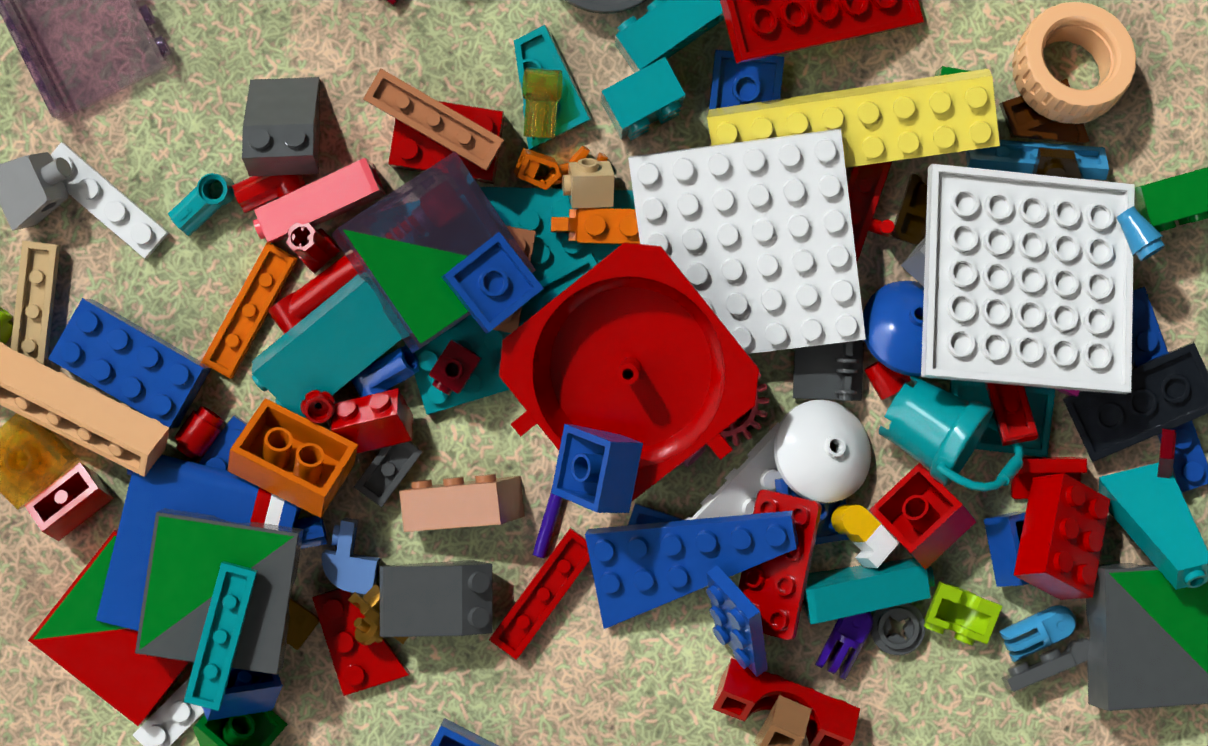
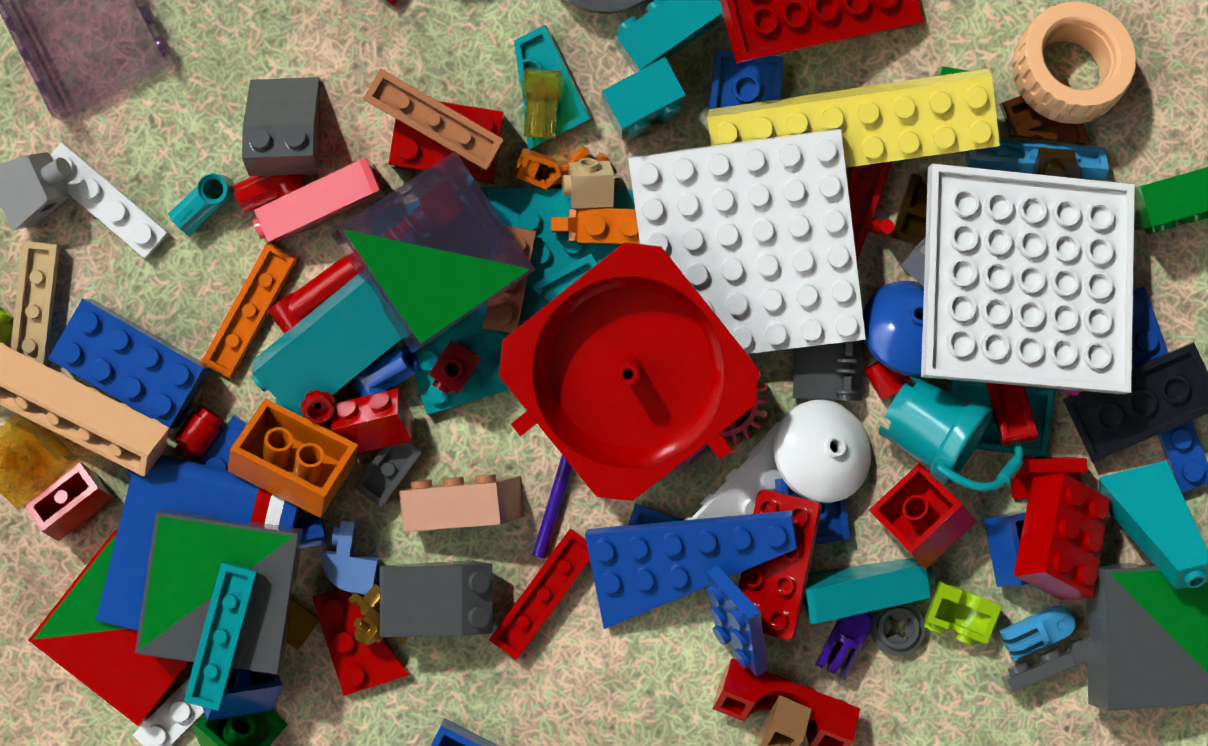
(312, 245): red piece -> none
(492, 282): blue plate -> none
(597, 469): blue slope -> none
(865, 533): leg -> none
(1140, 234): dark azure cone -> none
(1166, 455): dark red tile -> none

